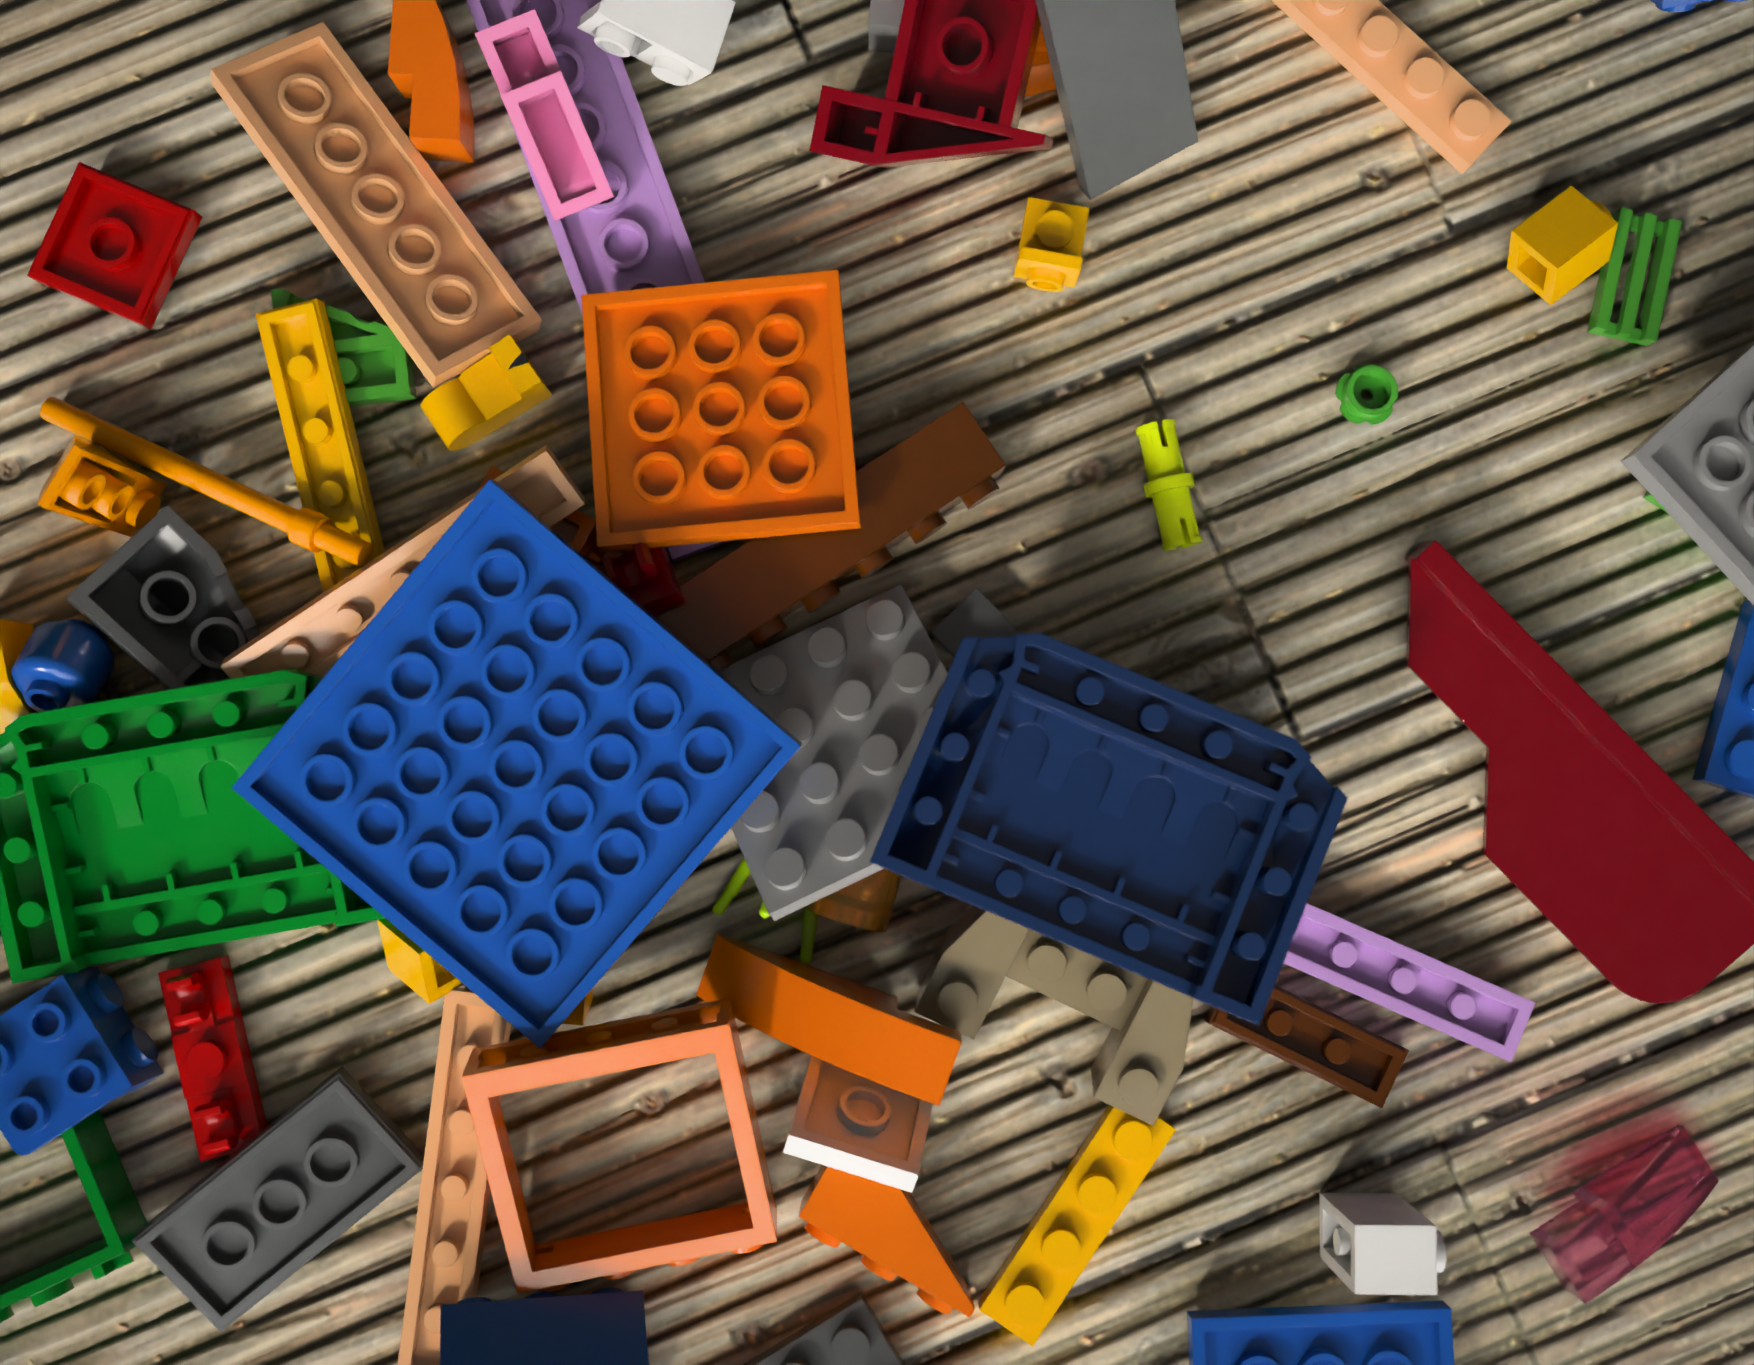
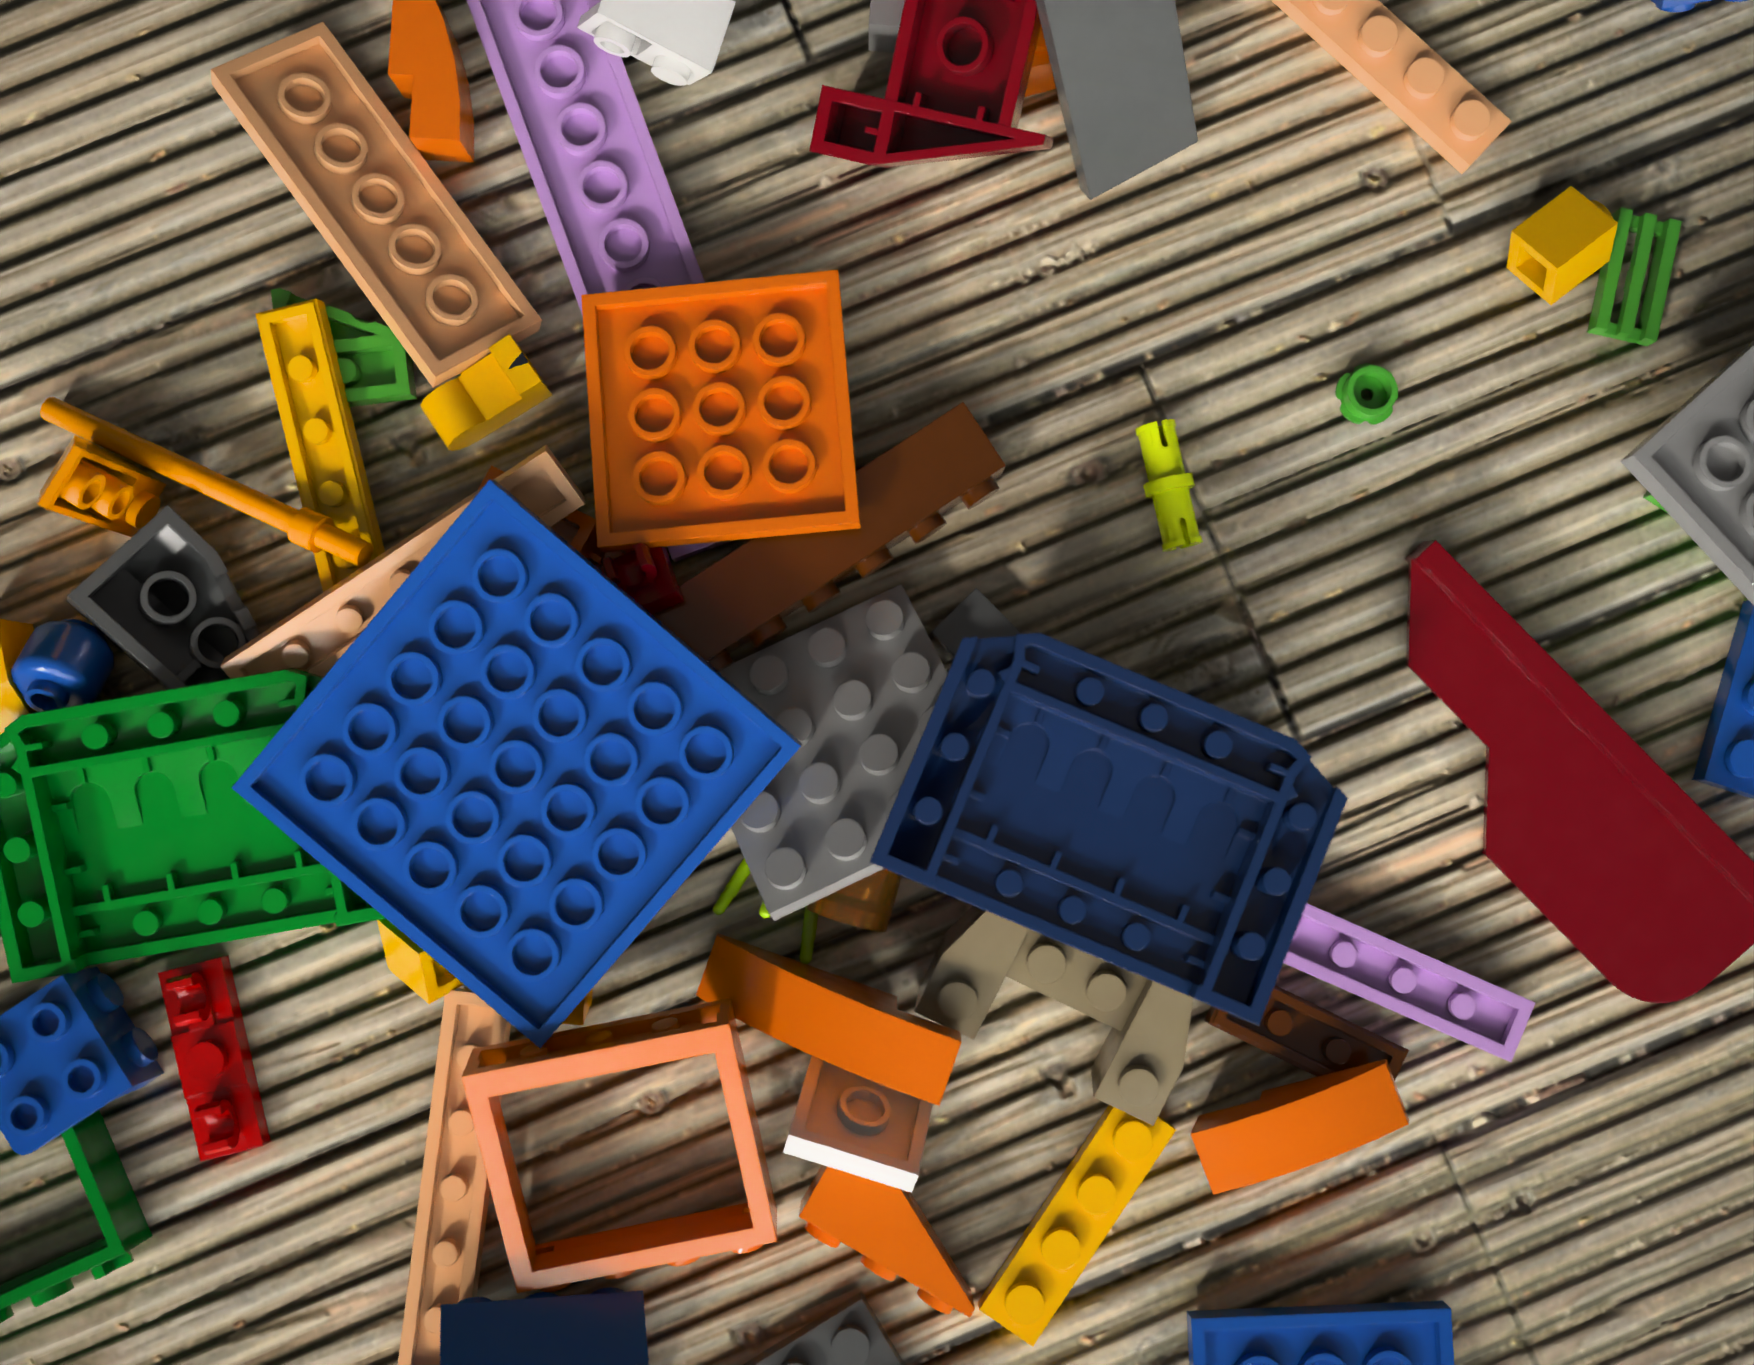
(114, 245): red plate -> none
(280, 1199): dark grey tile -> none
(544, 114): bright pink slope -> none
(1051, 244): yellow bracket -> none
(1298, 1125): none -> orange slope
(1380, 1244): white brick -> none
(1626, 1214): clear pink slope -> none

